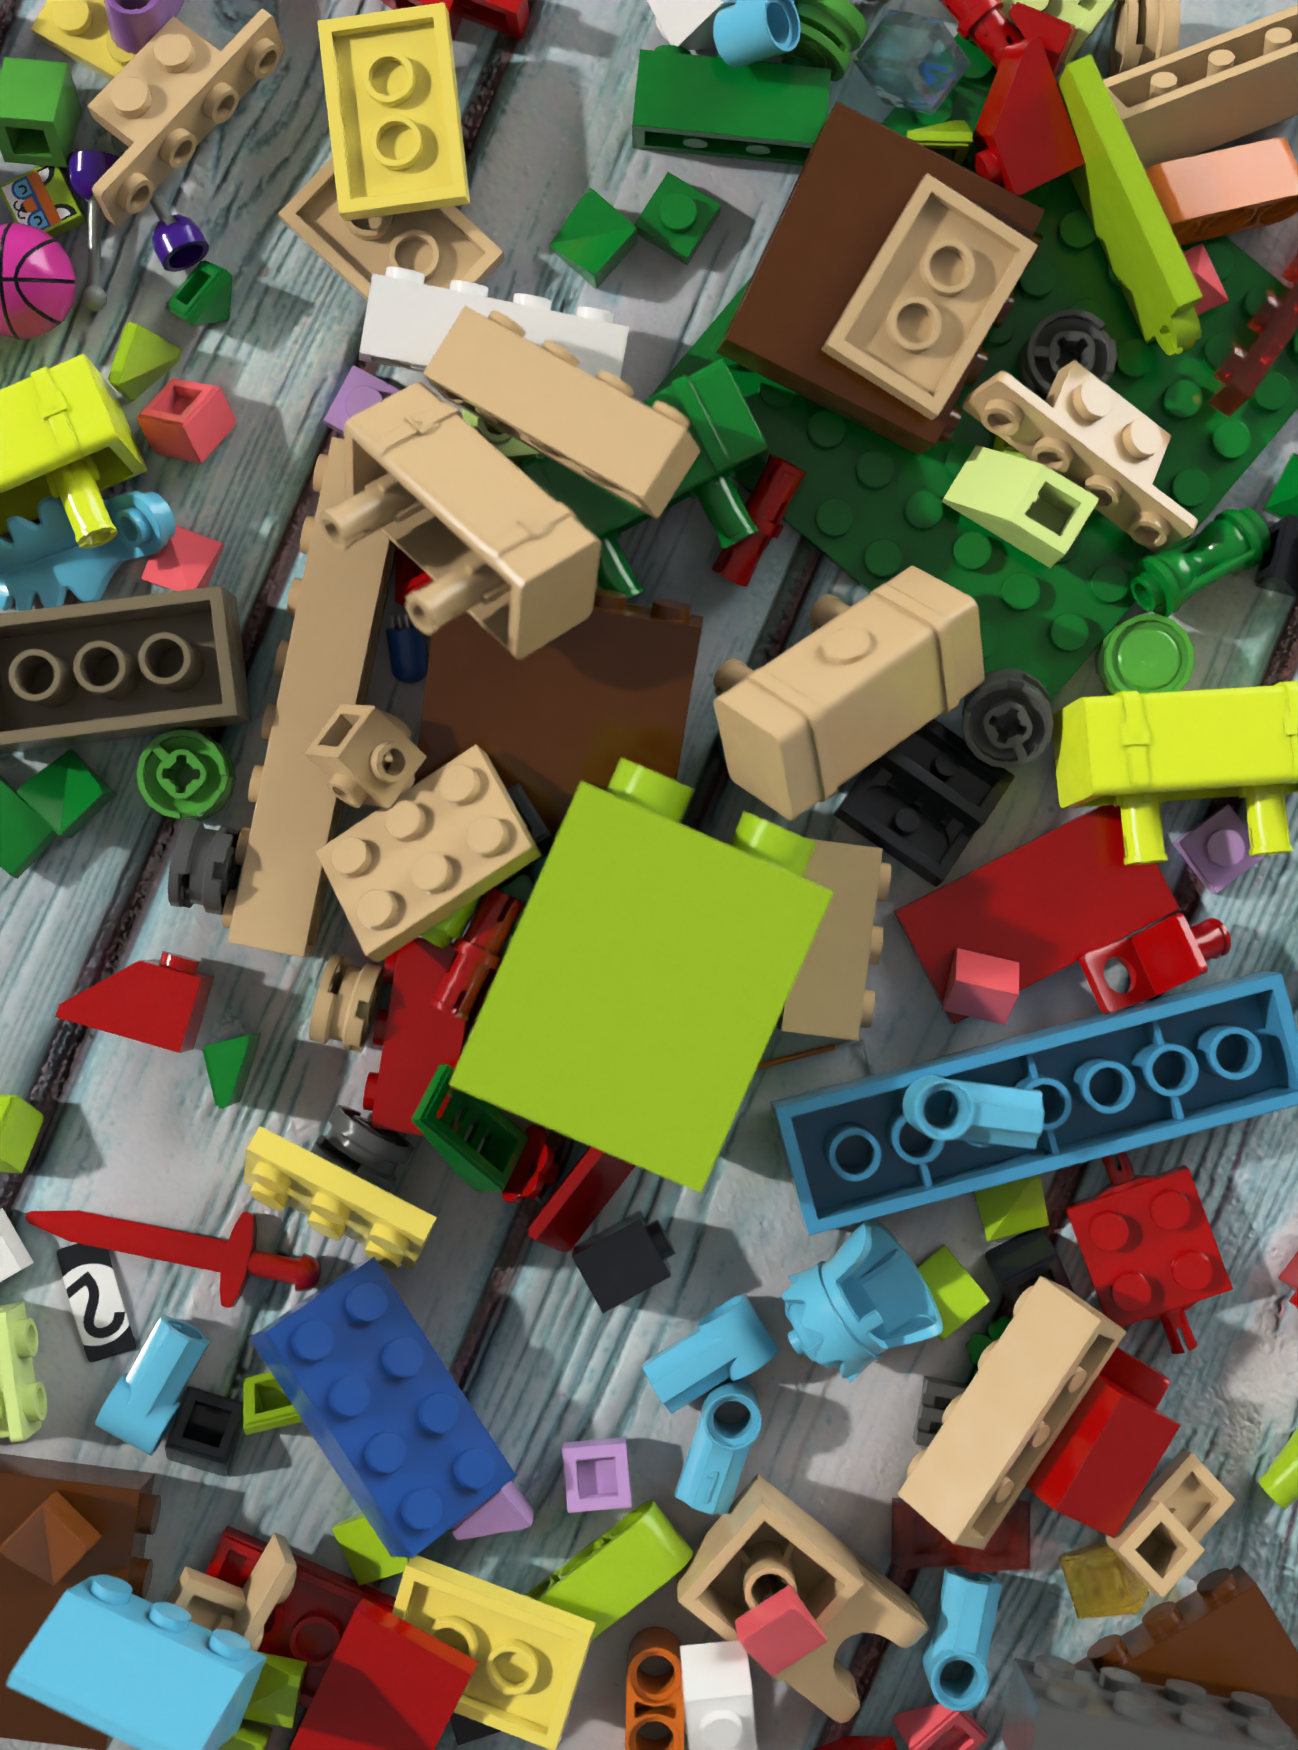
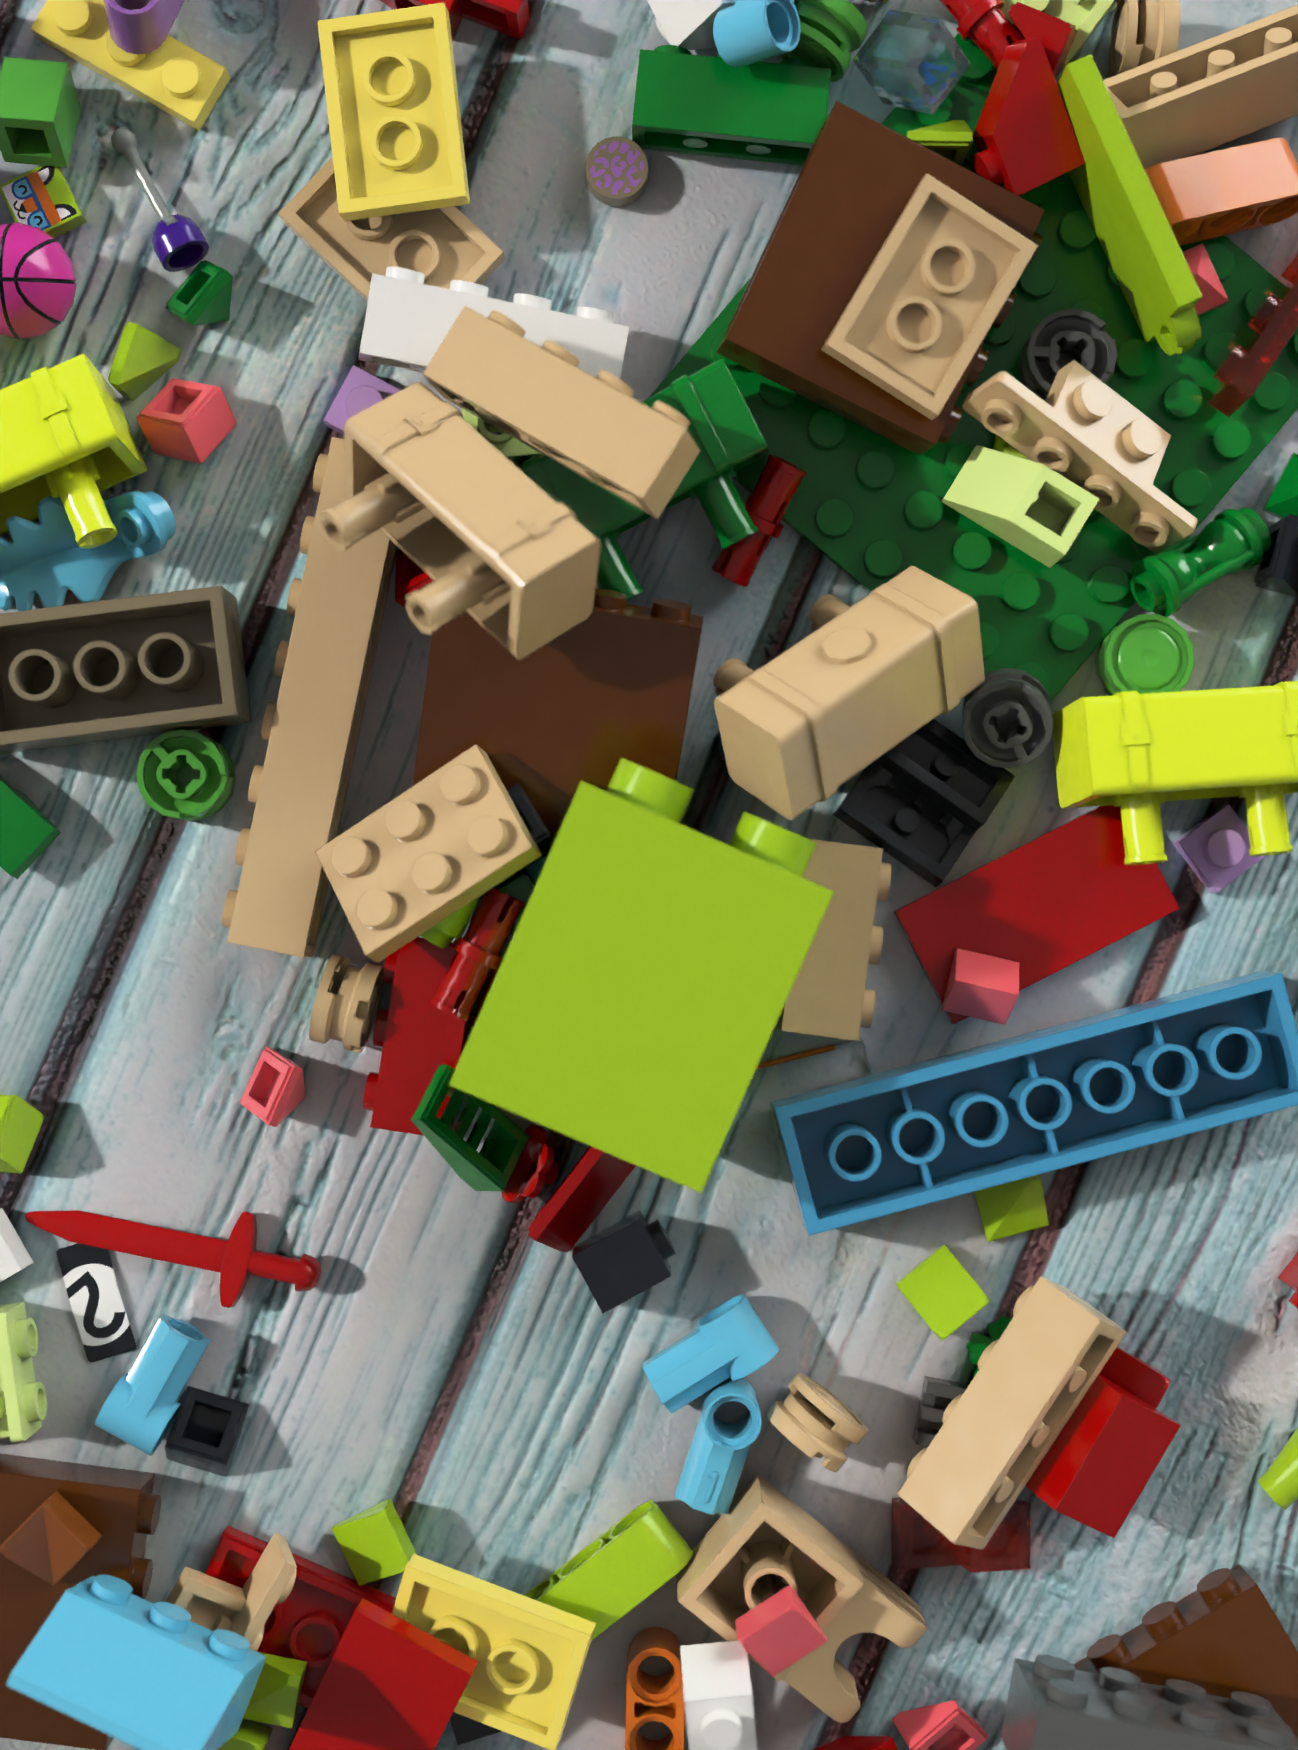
(66, 794): green slope -> none
(84, 171): hinge -> none
(147, 1002): red slope -> none
(171, 101): tan bracket -> none
(184, 562): coral slope -> none
(203, 866): dark grey wheel -> none
(229, 1067): green slope -> none
(266, 1404): lime slope -> none
(274, 1087): none -> coral slope
(335, 1200): light yellow plate -> none
(362, 1149): dark grey wheel -> none
(366, 755): tan brick -> none
(383, 1408): blue brick -> none
(407, 650): blue piece -> none
(500, 1513): lavender slope -> none
(594, 238): green slope -> none
(597, 1475): lavender plate -> none
(616, 171): none -> dark tan tile
(677, 218): green plate -> none
(817, 1422): none -> tan wheel
(860, 1303): medium azure hat -> none
(964, 1633): medium azure piece -> none
(978, 1112): medium azure piece -> none
(1022, 1261): black slope -> none
(1101, 1582): clear yellow slope -> none
(1149, 1248): red plate -> none
(1156, 960): red bracket -> none
(1169, 1521): tan brick -> none

